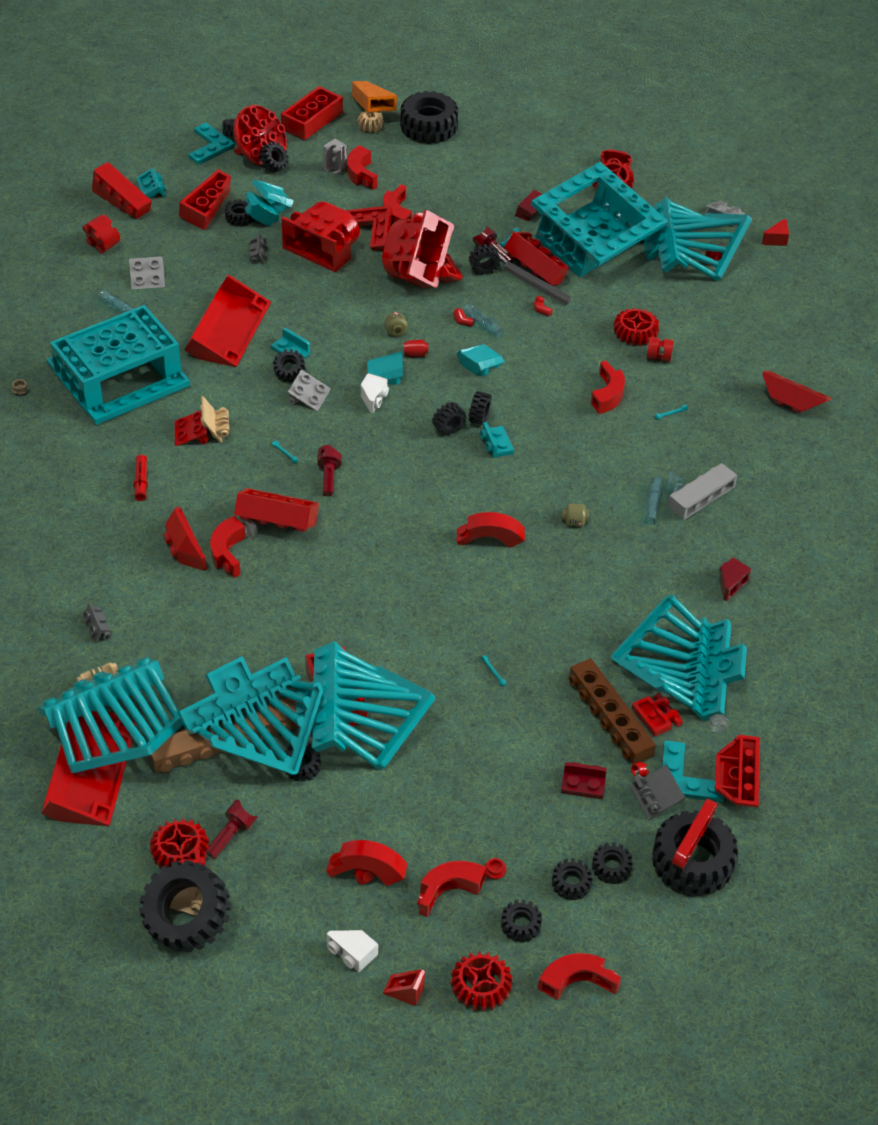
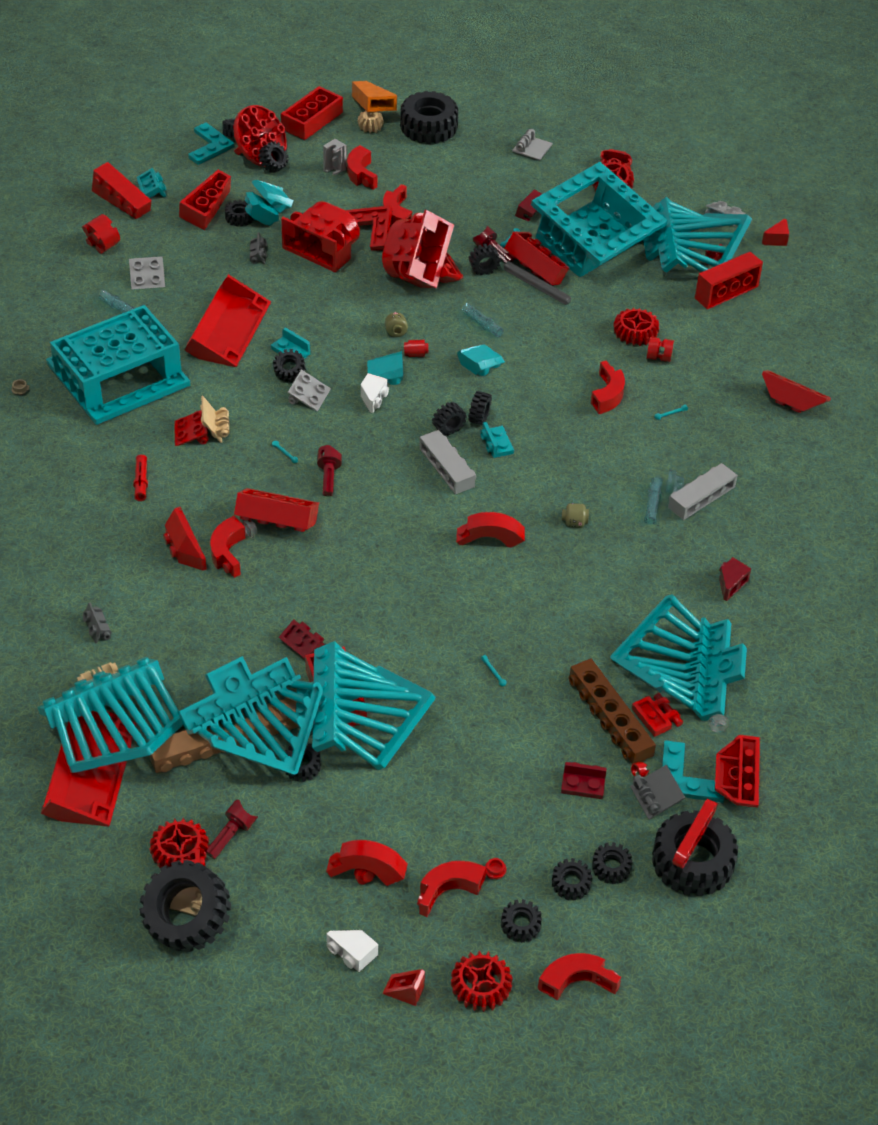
(300, 639): none -> dark red bracket
(447, 462): none -> light grey brick
(461, 318): red arm -> none
(532, 146): none -> light grey hinge
(540, 307): red arm -> none
(728, 280): none -> red brick

